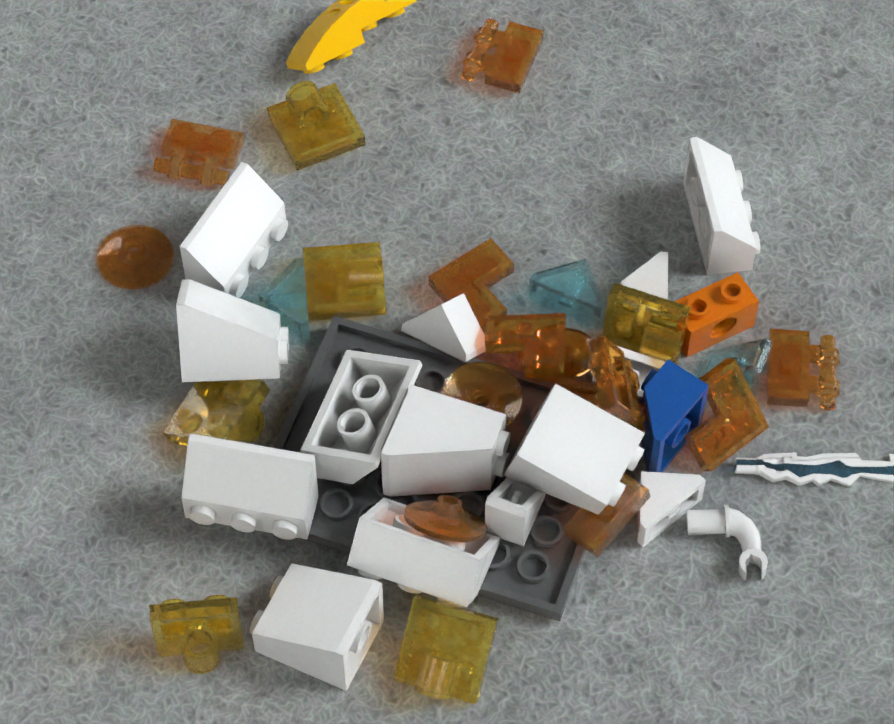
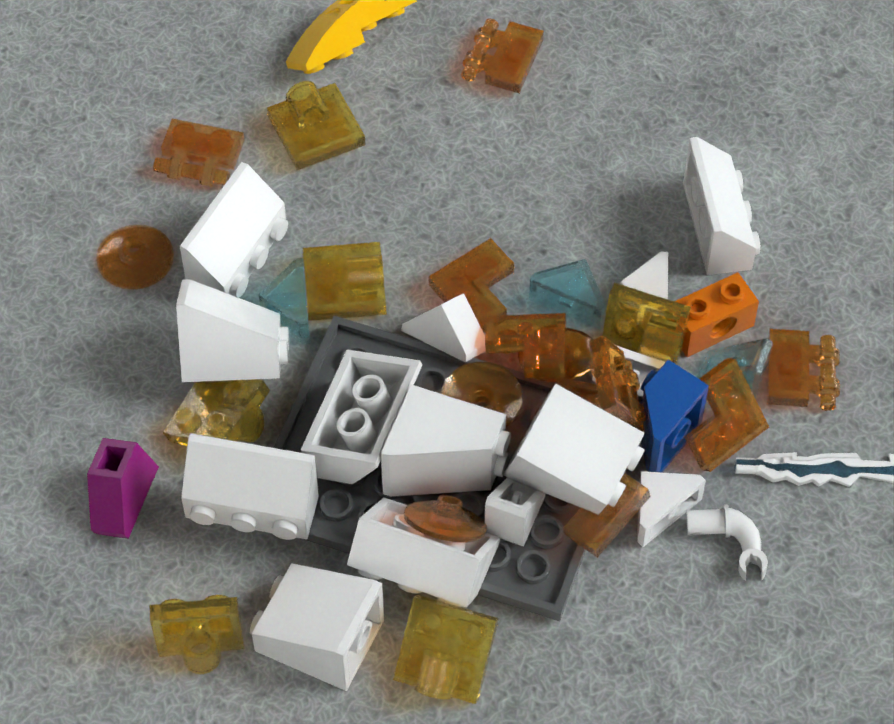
(118, 486): none -> magenta slope

